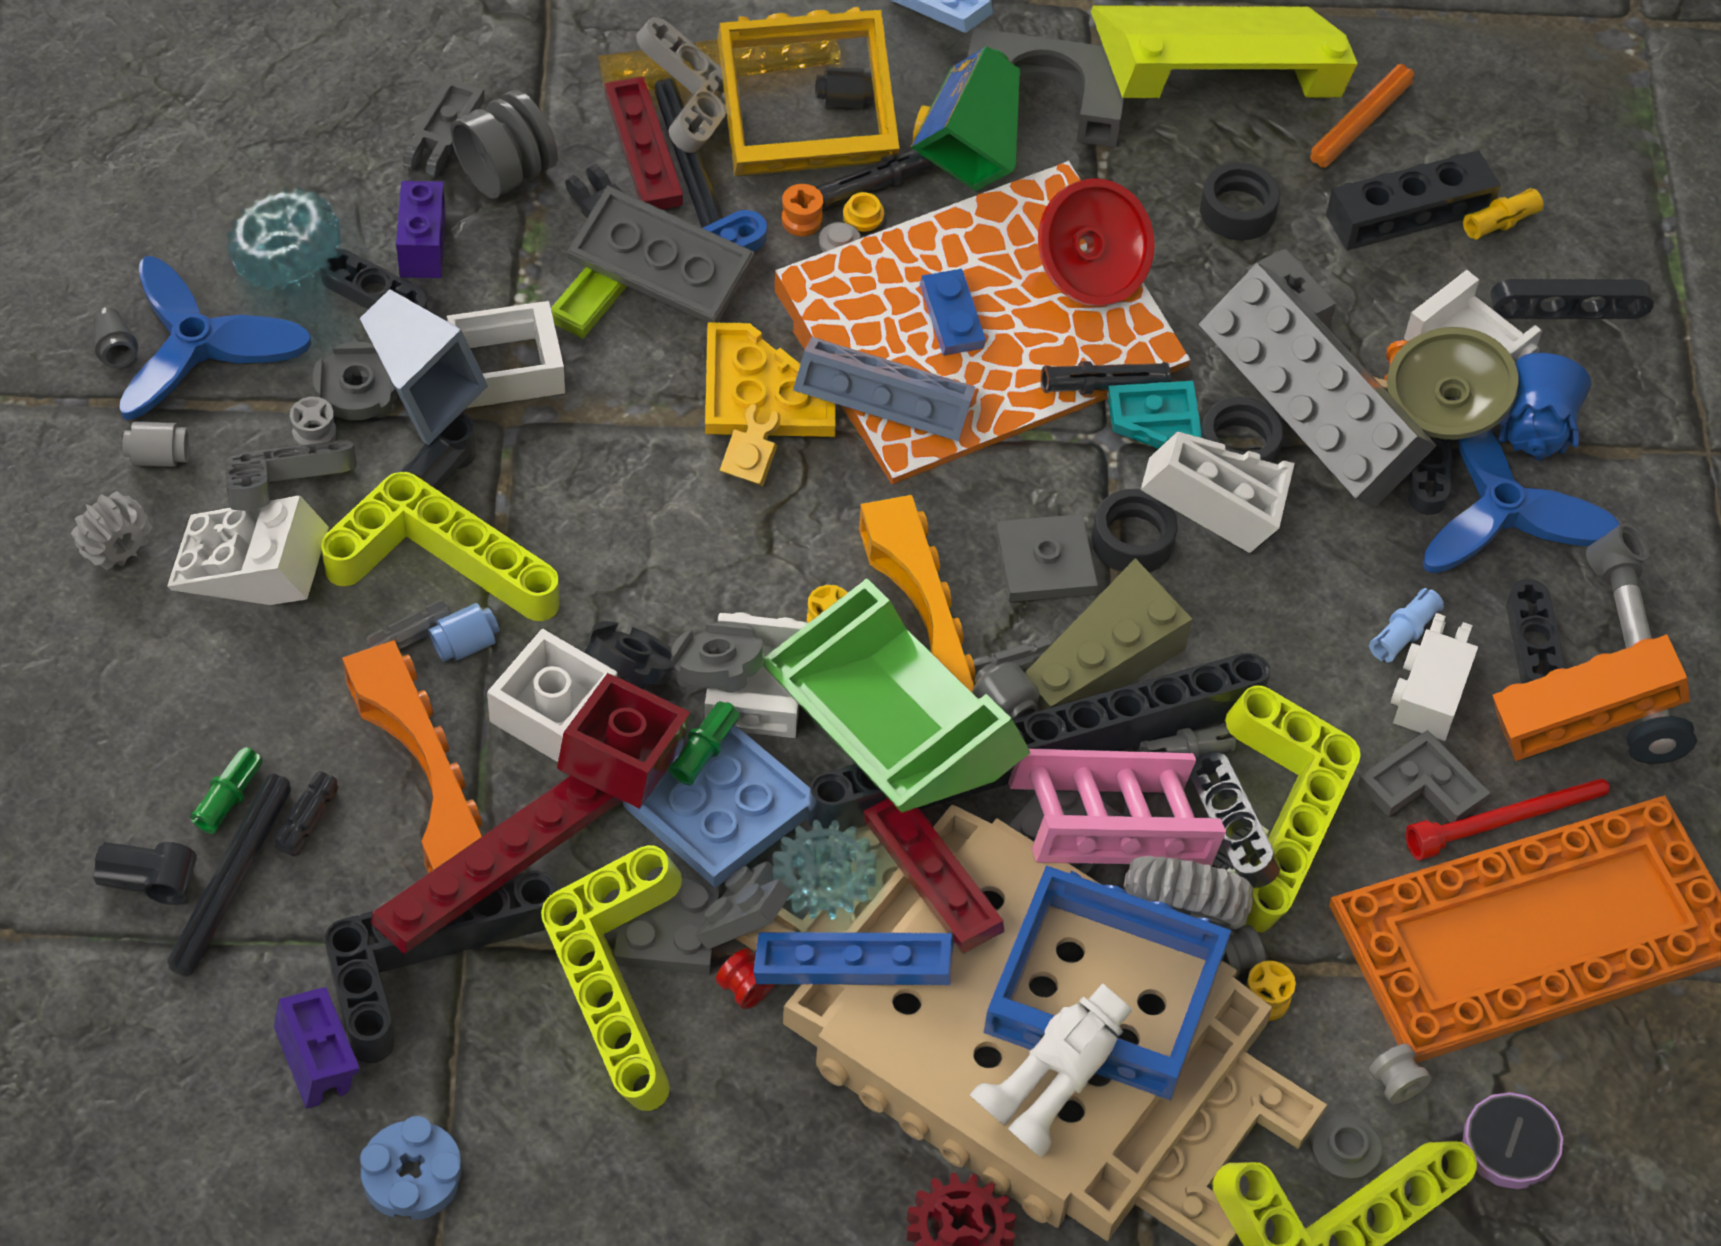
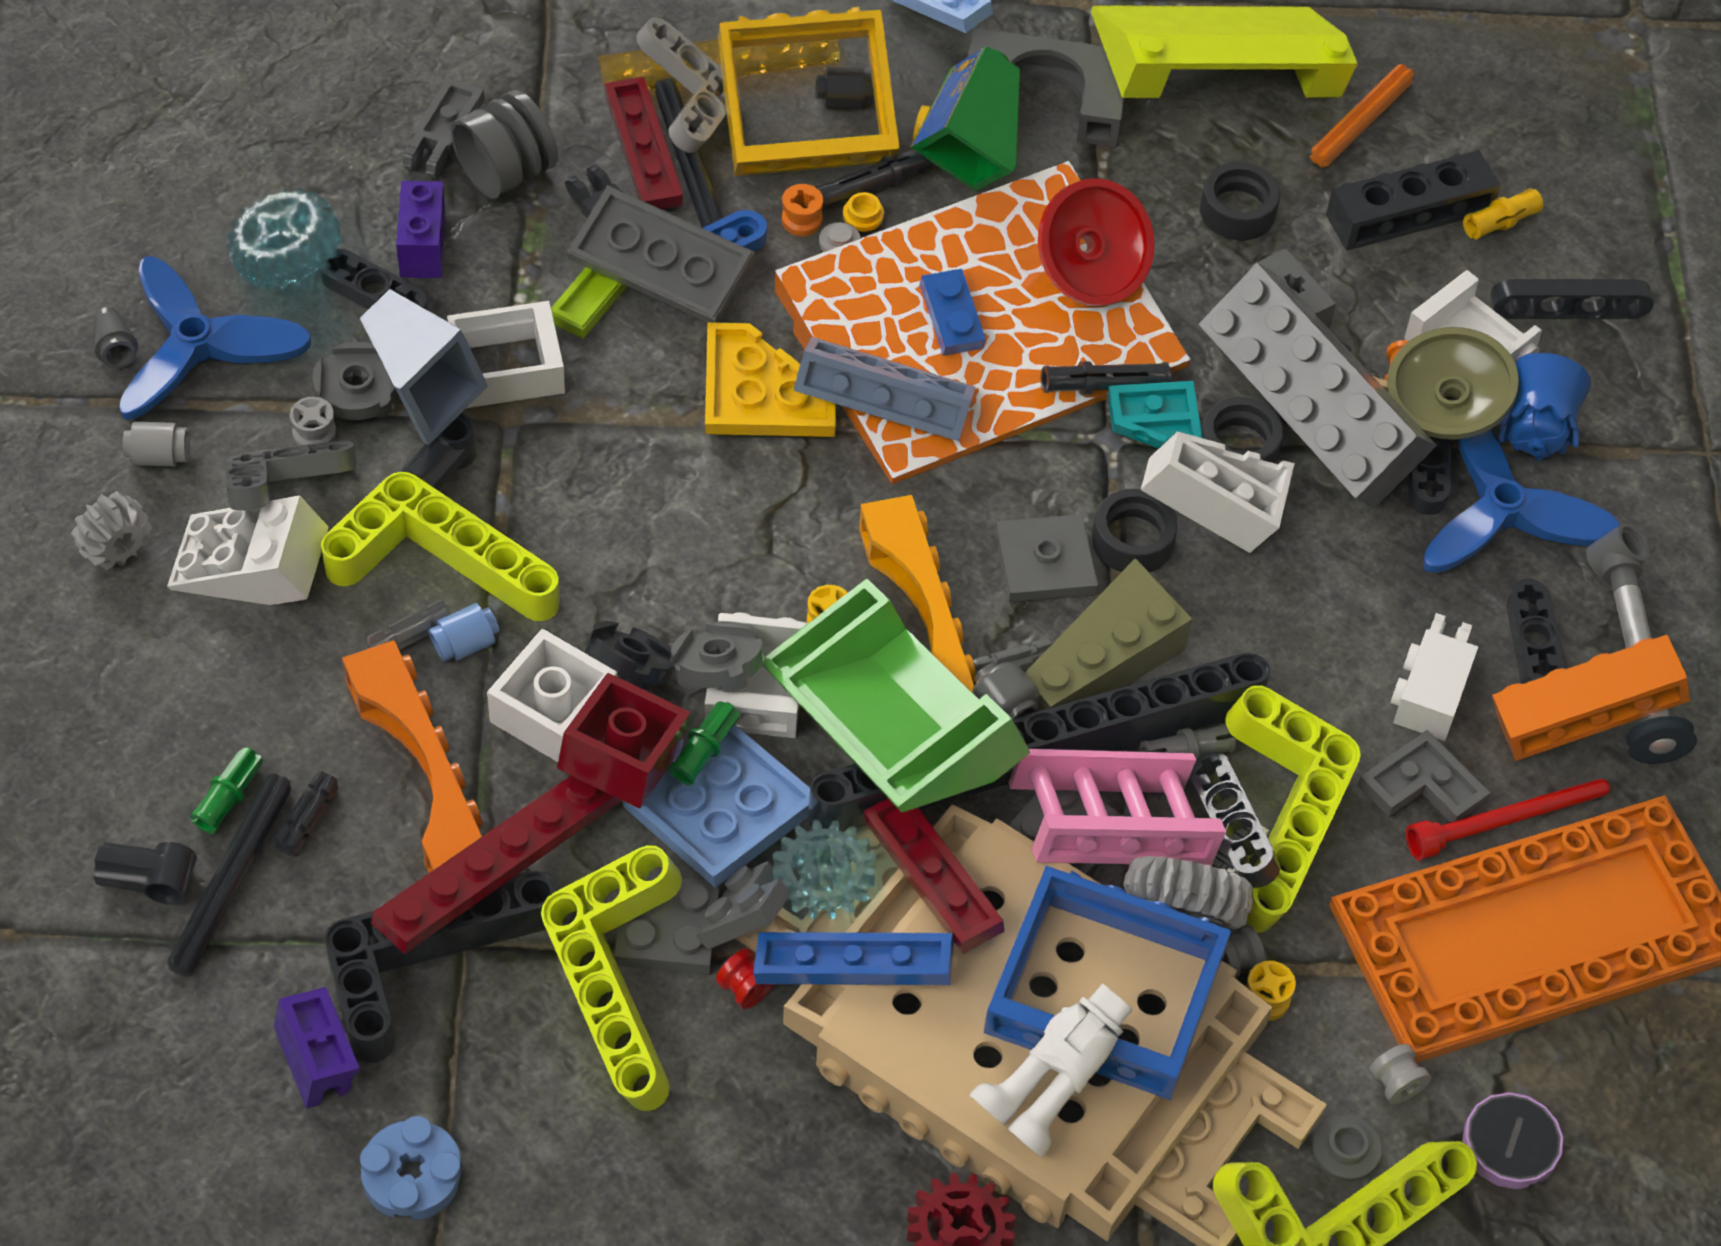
(750, 452): yellow plate -> none
(1406, 625): light blue pin -> none

